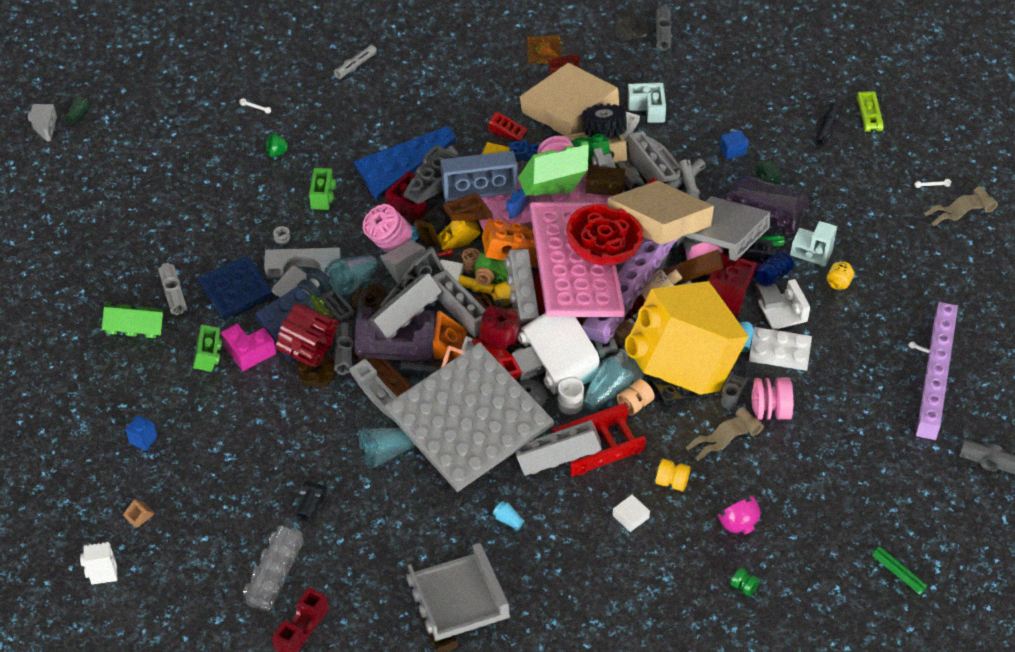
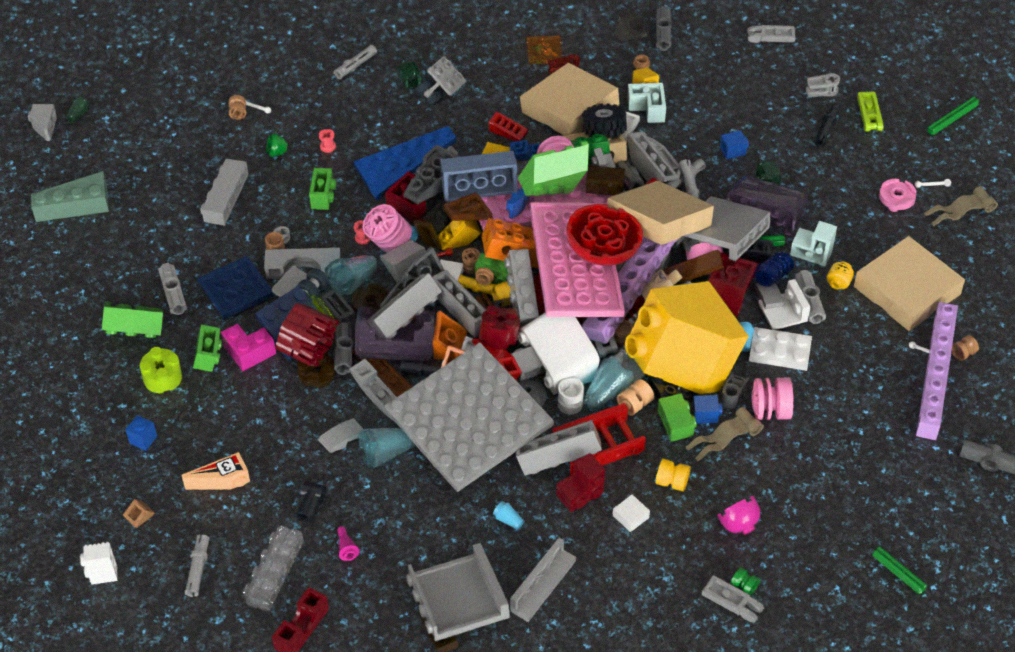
(71, 199): none -> sand green wedge
(160, 370): none -> lime brick
(198, 557): none -> light grey pin
(221, 474): none -> light nougat slope
(224, 191): none -> light grey brick
(237, 107): none -> medium nougat wheel
(274, 241): none -> medium nougat wheel
(327, 144): none -> coral bush
(338, 436): none -> light grey slope
(347, 548): none -> dark pink cone
(360, 236): none -> coral bush
(408, 70): none -> clear green brick
(445, 76): none -> light grey plate
(541, 581): none -> light grey fence
(584, 483): none -> dark red brick
(641, 61): none -> medium nougat plate
(645, 75): none -> yellow brick
(676, 417): none -> bright green brick
(706, 409): none -> blue brick
(732, 598): none -> light grey hinge
(771, 33): none -> light grey hinge
(811, 294): none -> light grey piece
(822, 85): none -> light grey piece
(895, 202): none -> bright pink plate
(908, 283): none -> tan tile
(953, 116): none -> green axle
(966, 347): none -> medium nougat wheel

